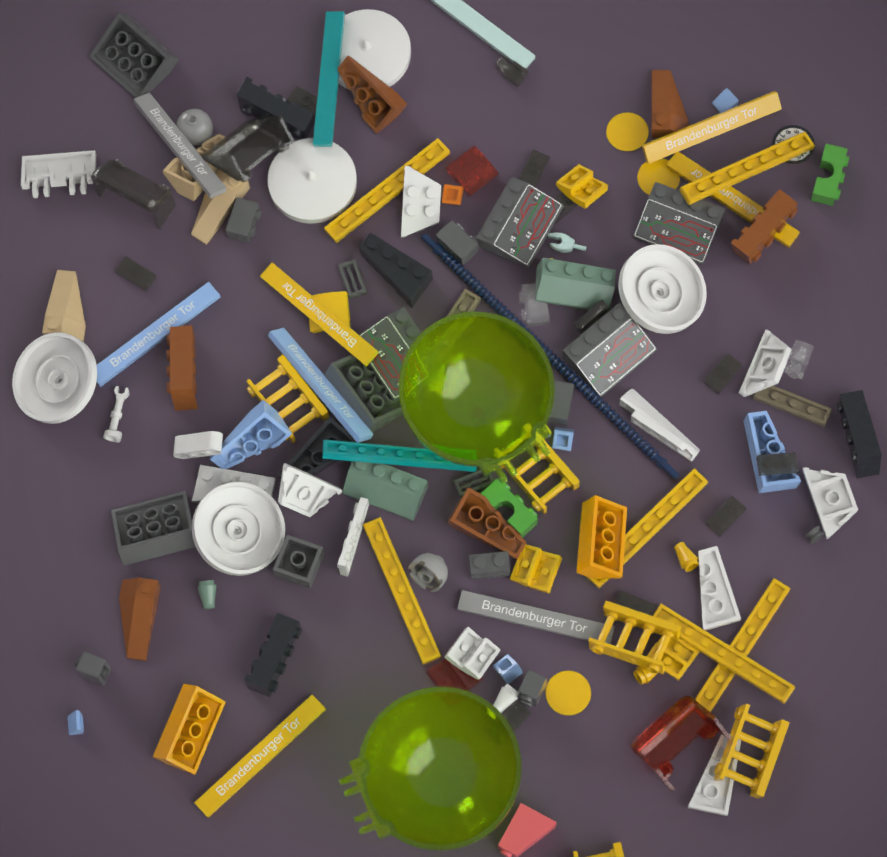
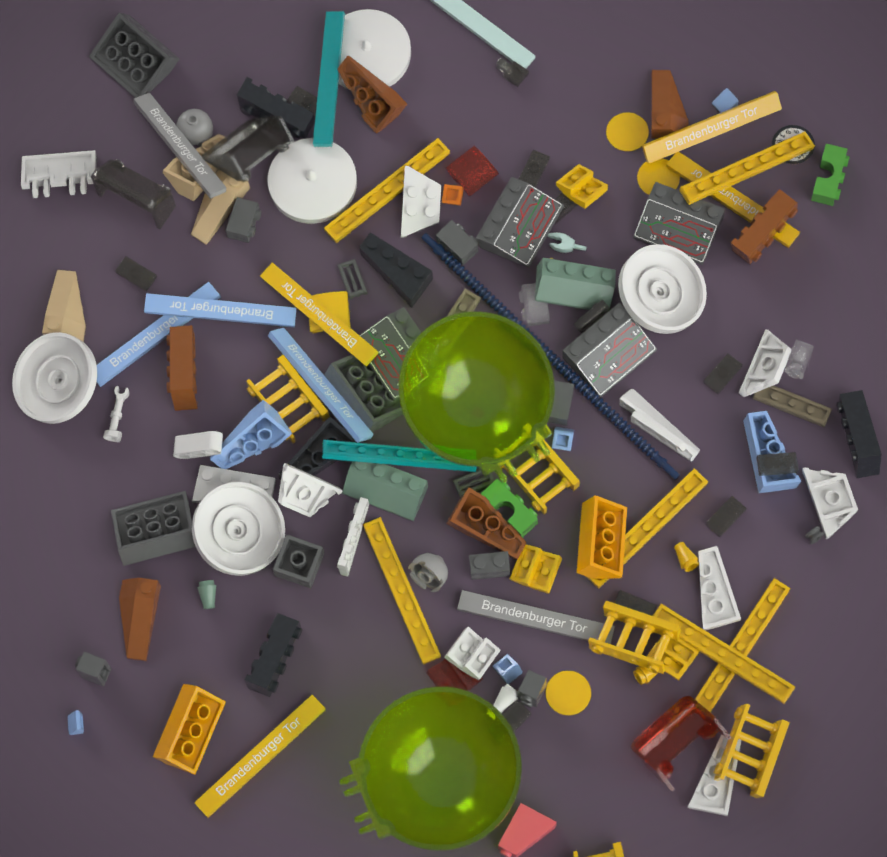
(220, 310): none -> light blue tile

